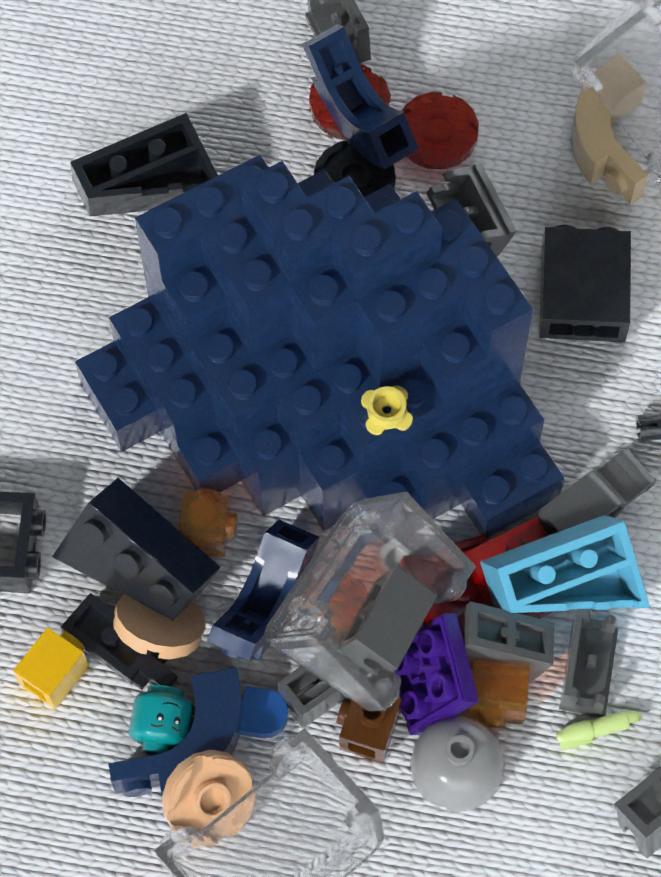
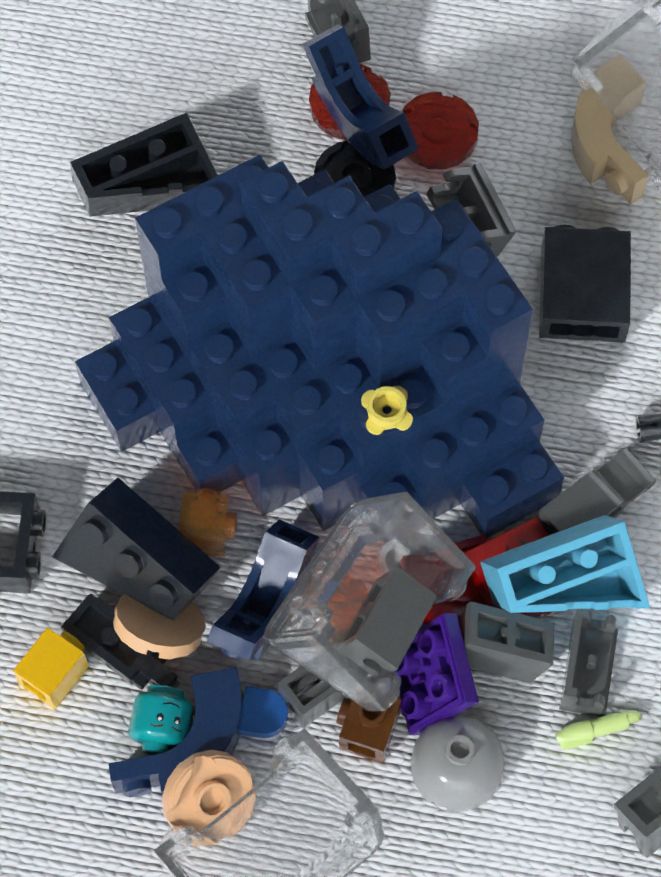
(500, 692): clear orange brick -> none

